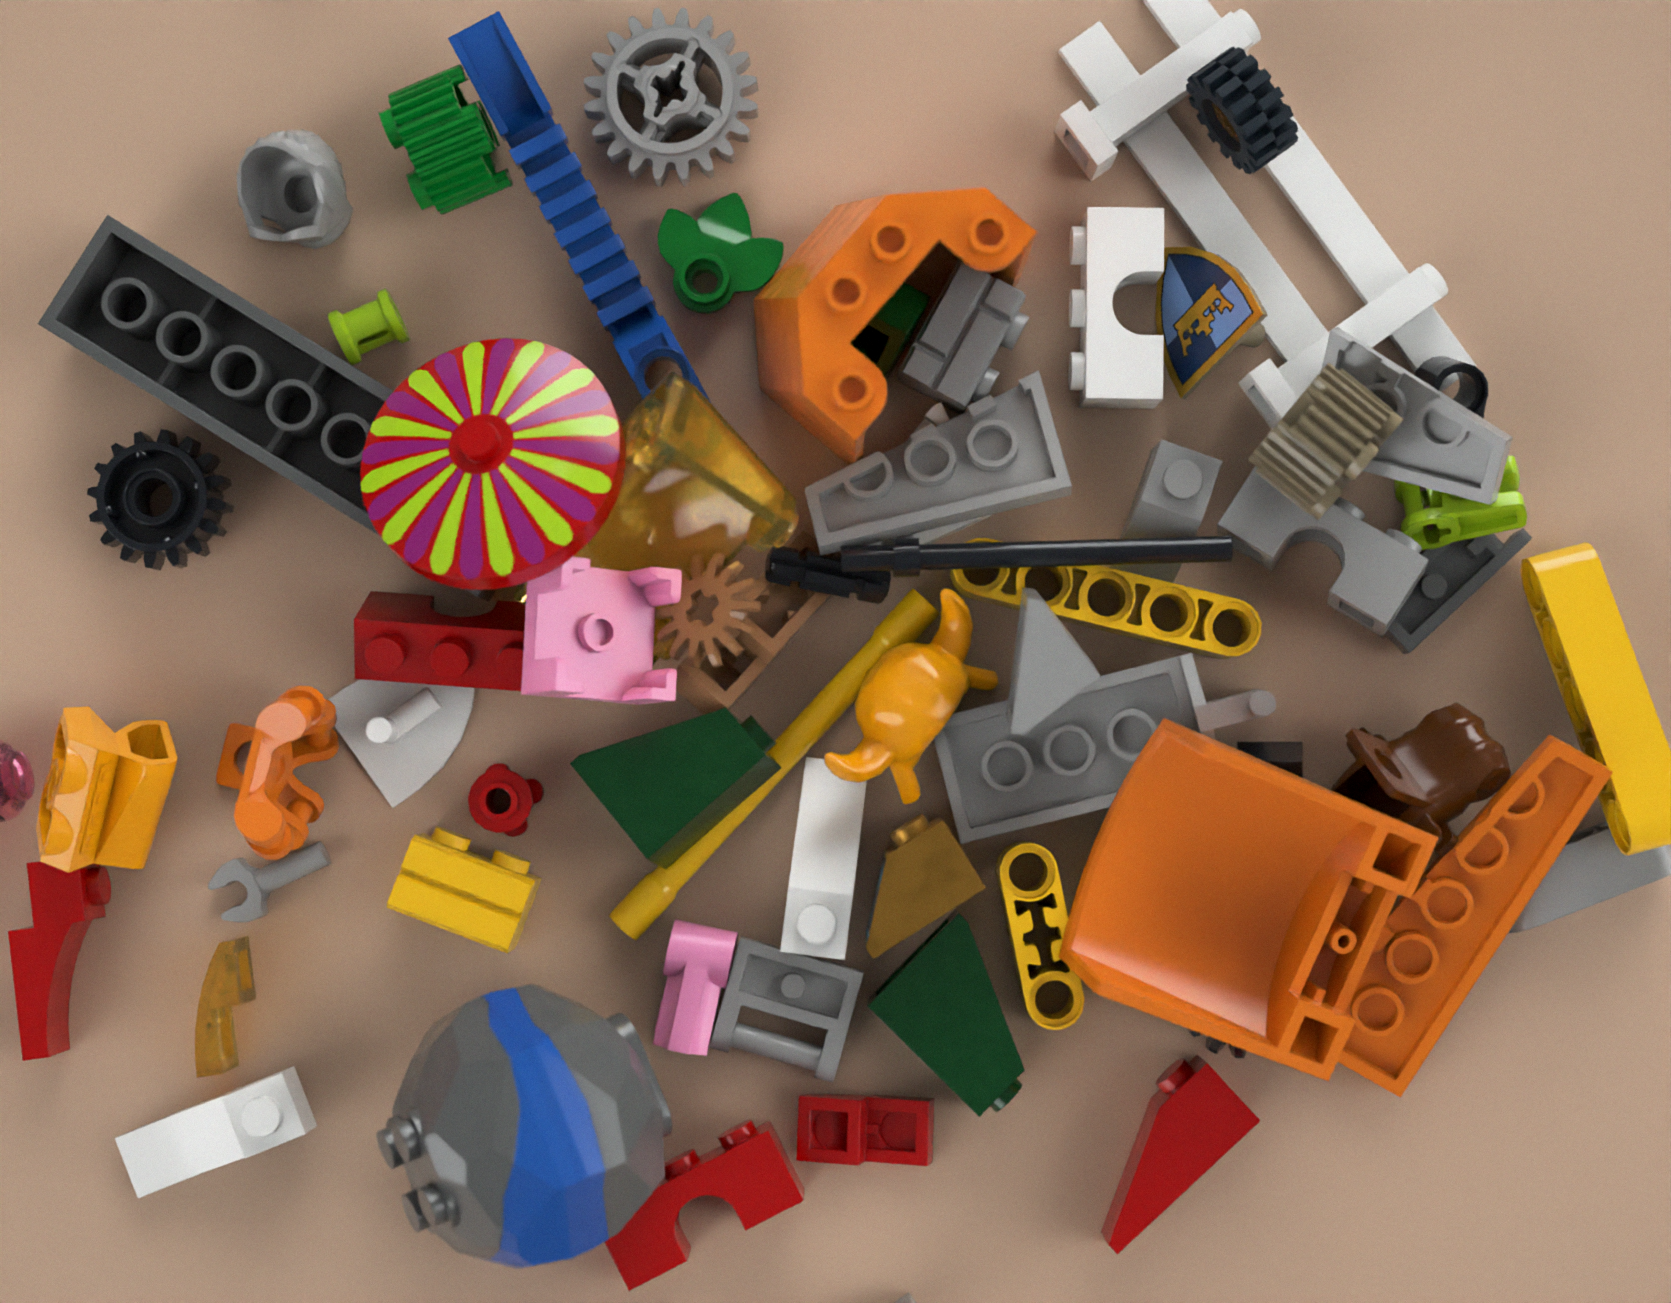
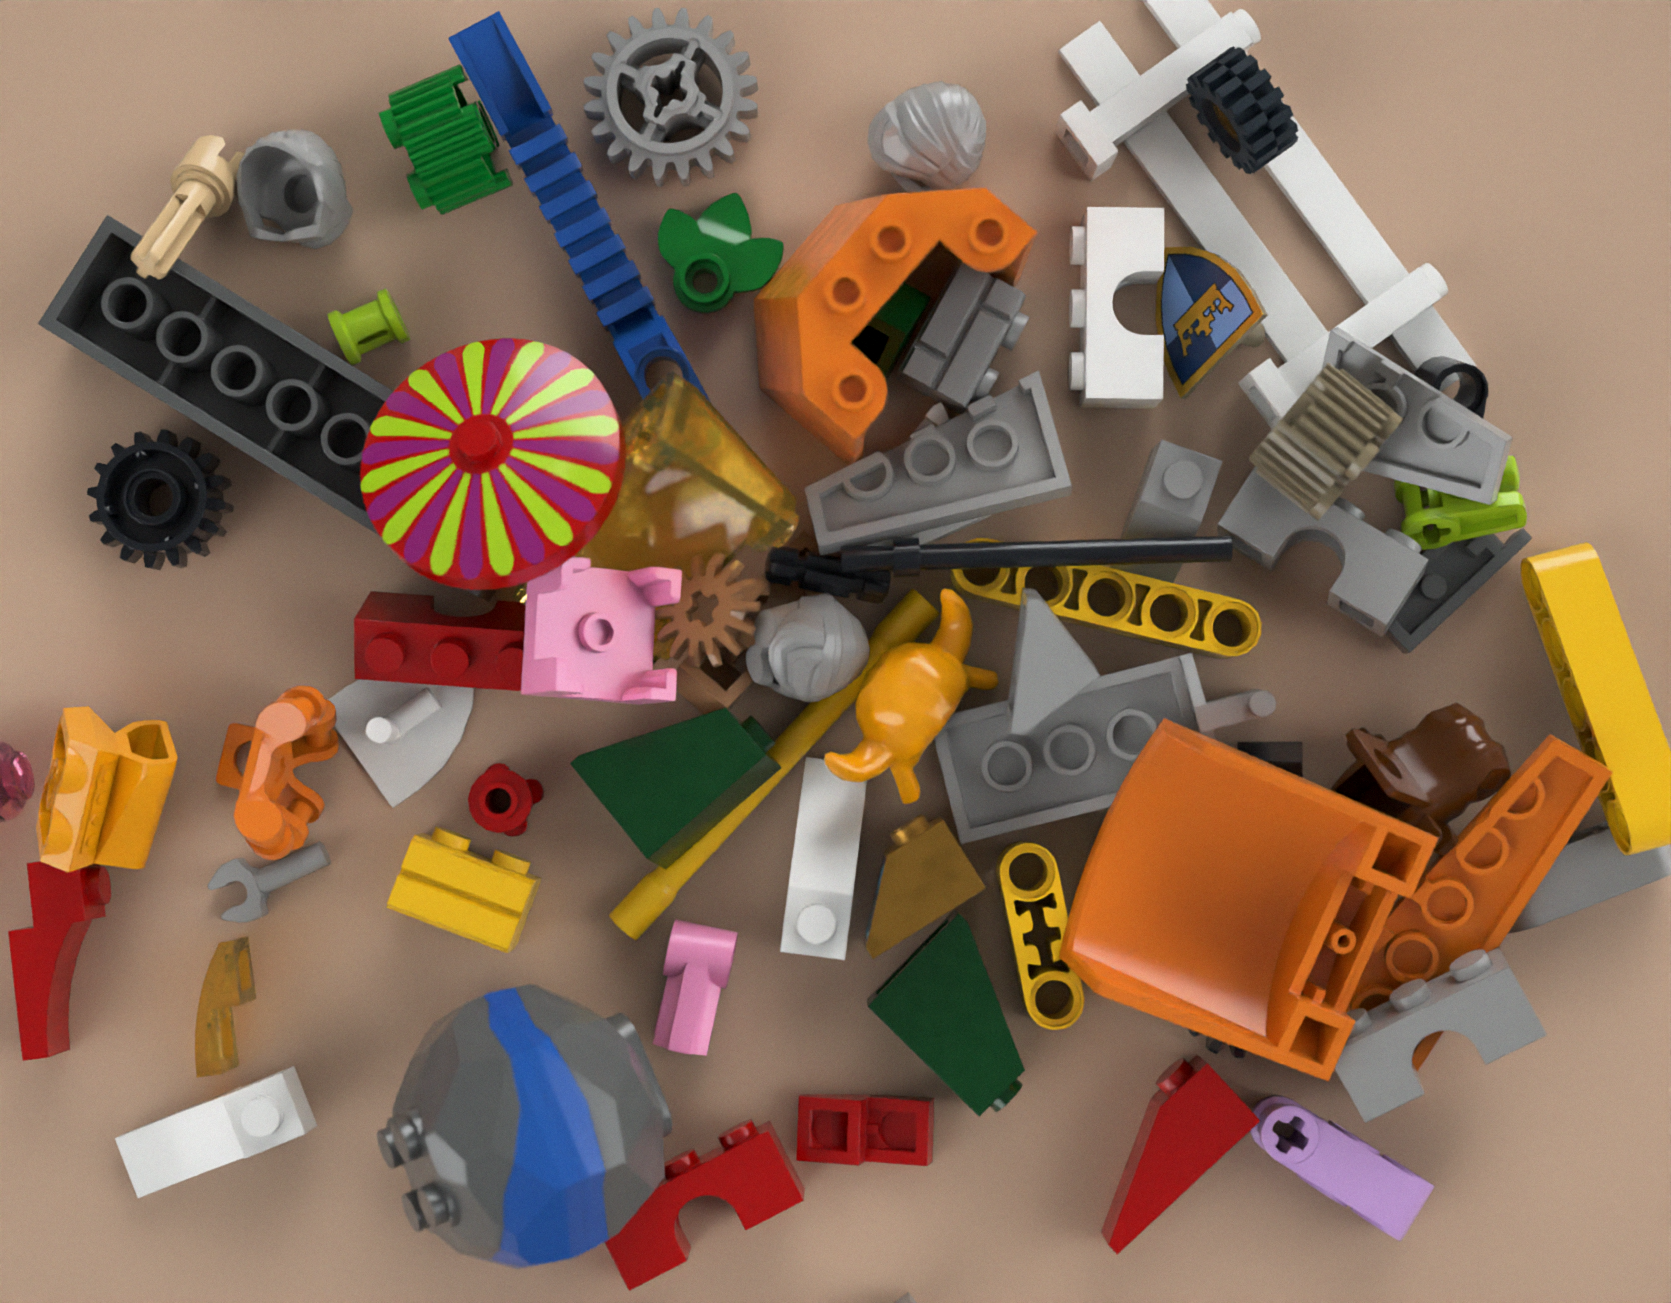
(202, 188): none -> tan piece
(792, 988): light grey plate -> none
(811, 647): none -> light grey hair
(929, 136): none -> light grey hair
(1341, 1165): none -> lavender piece
(1473, 998): none -> light grey arch

